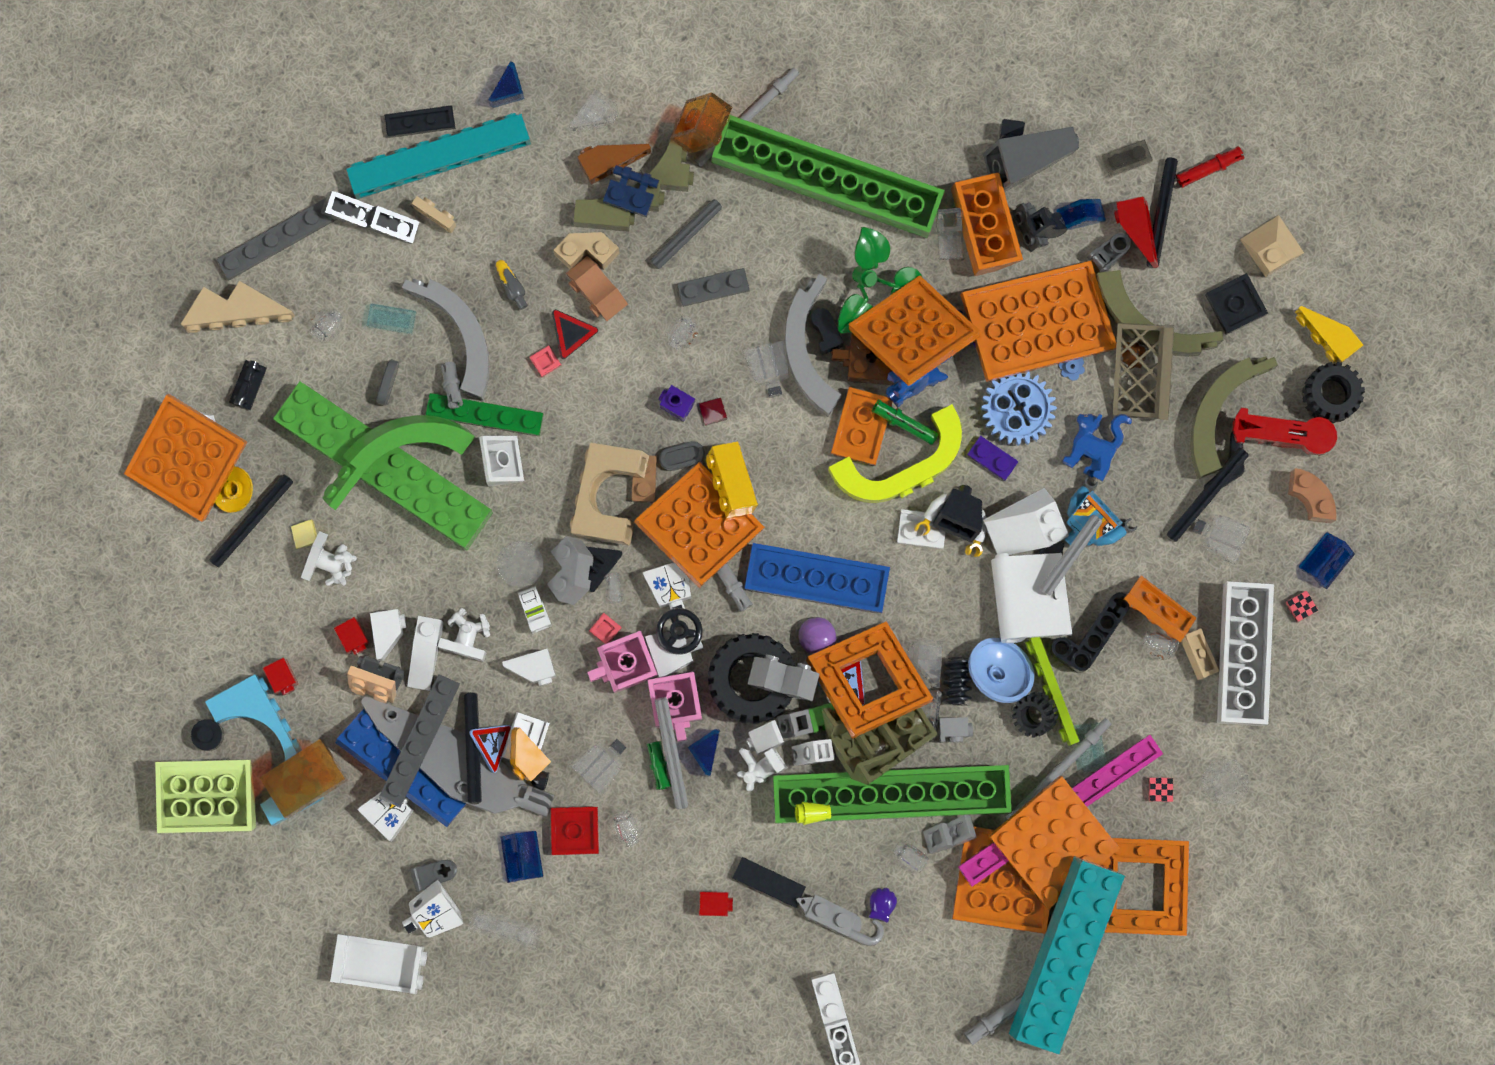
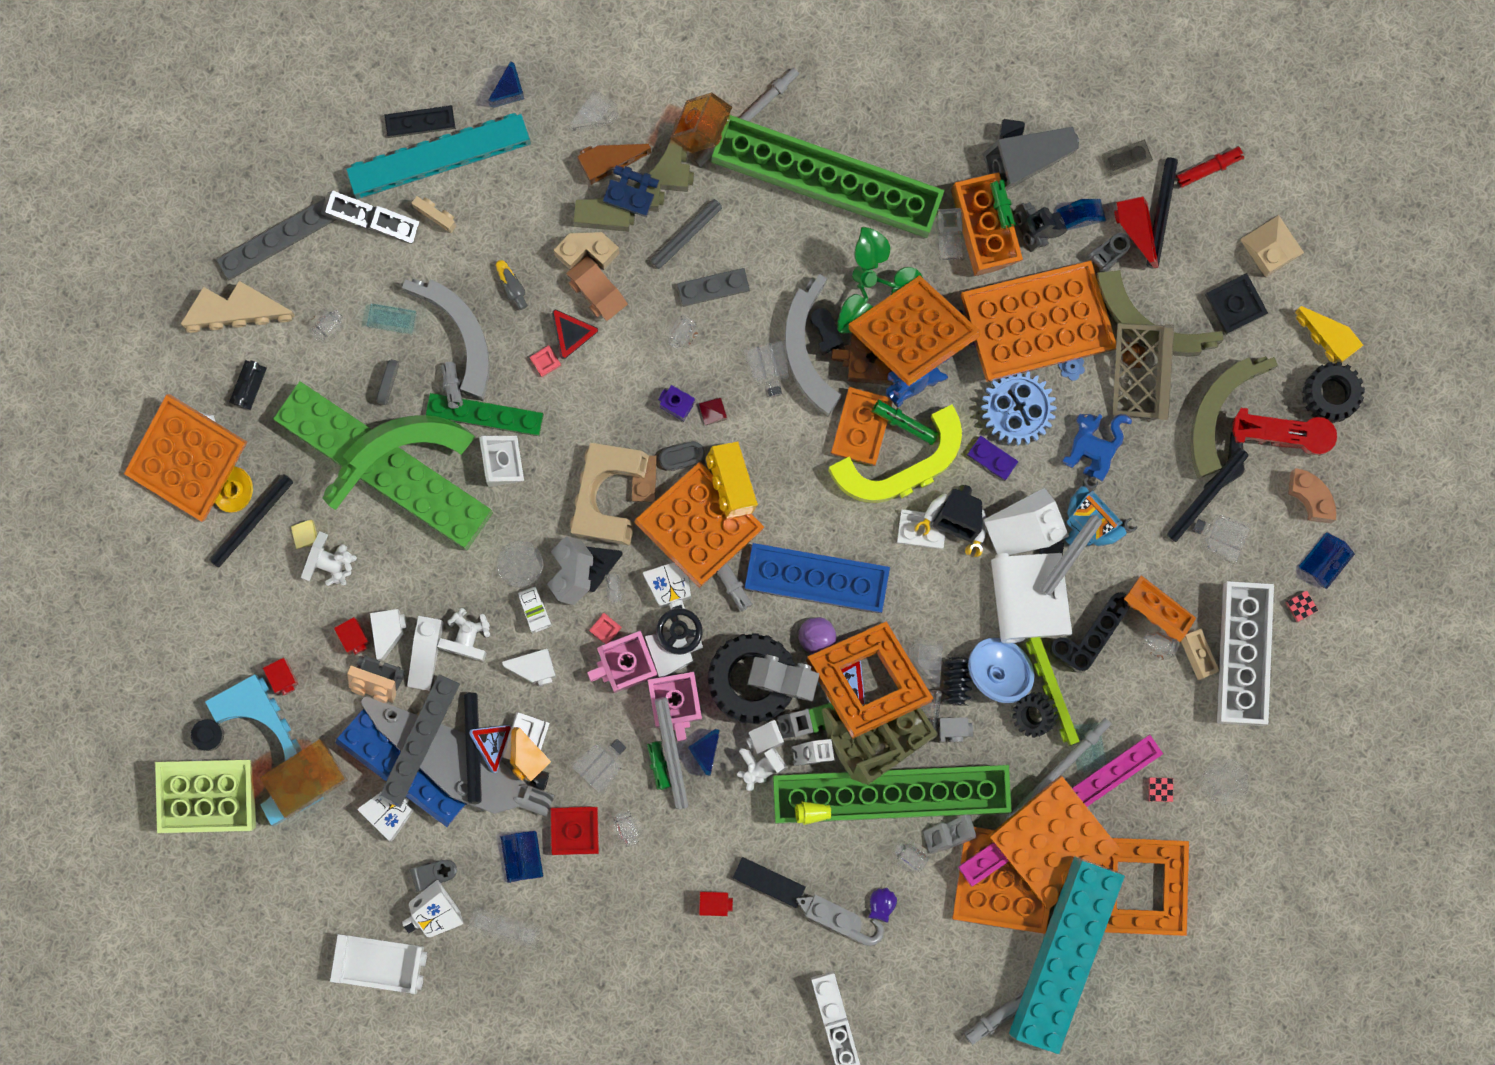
(1002, 204): none -> green pin

